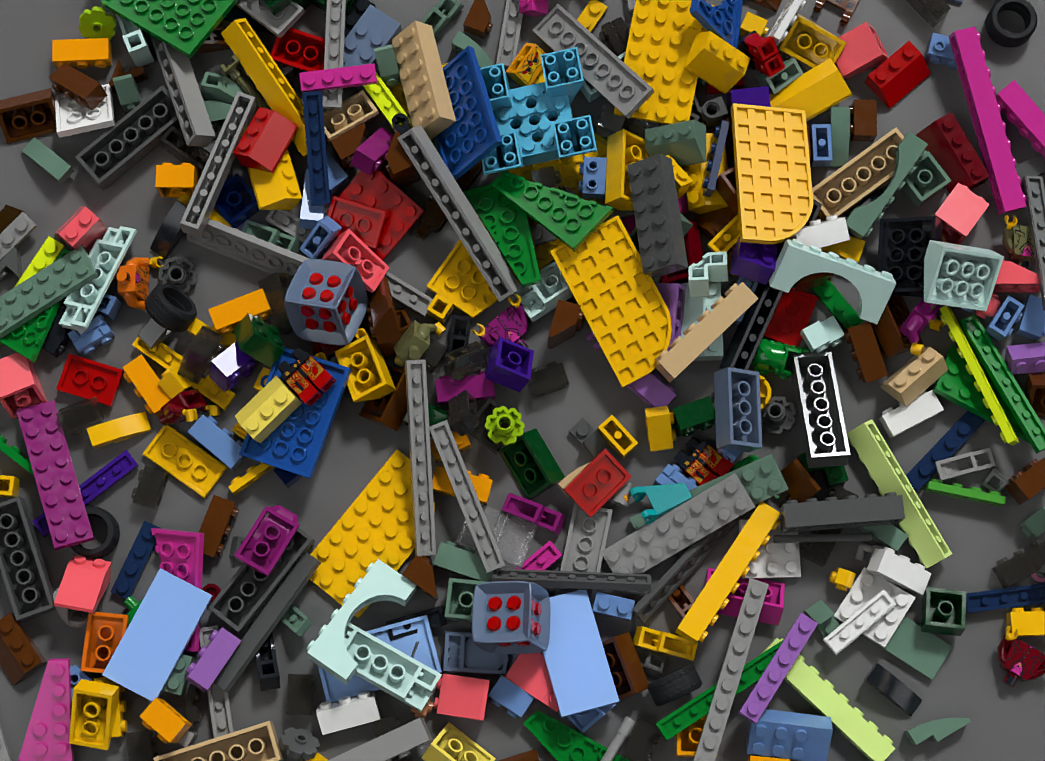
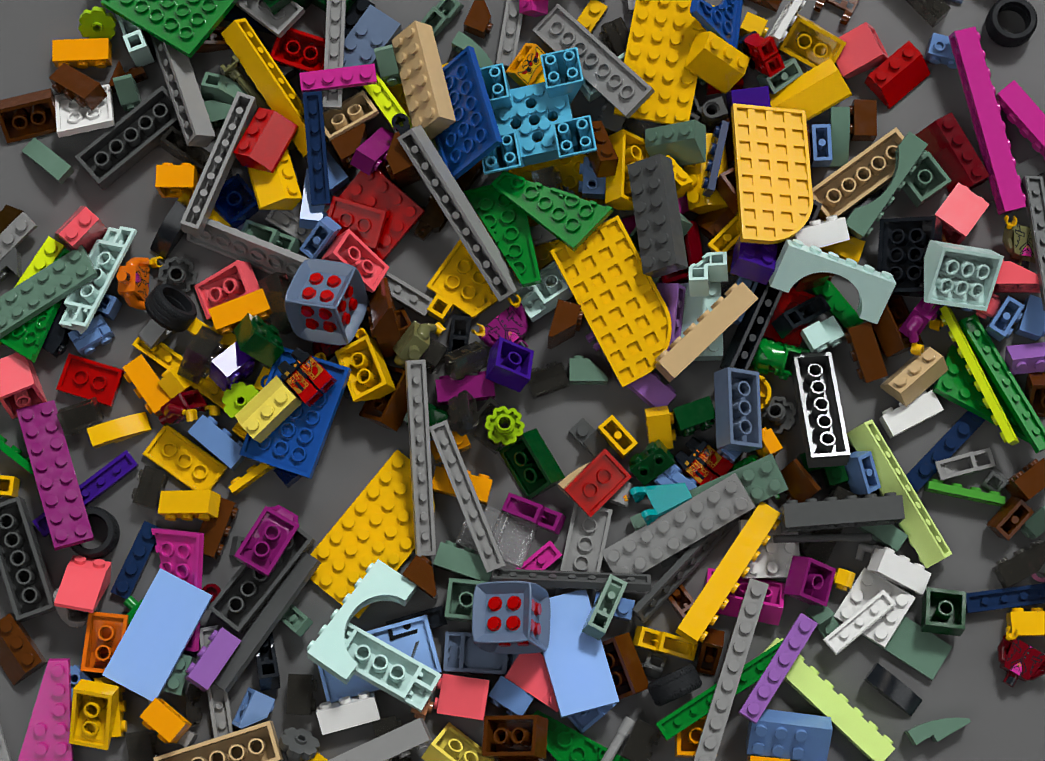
(189, 504): none -> yellow brick
(226, 285): none -> coral slope
(233, 398): none -> lime plant
(253, 708): none -> medium blue slope
(515, 737): none -> reddish brown brick
(585, 372): none -> sand green slope
(604, 607): none -> sand green slope
(605, 159): none -> reddish brown brick
(651, 462): none -> dark green brick
(710, 651): none -> reddish brown slope
(770, 443): none -> light orange brick
(800, 315): none -> black slope
(809, 581): none -> magenta brick
(862, 473): none -> medium blue brick
(1010, 518): none -> reddish brown brick

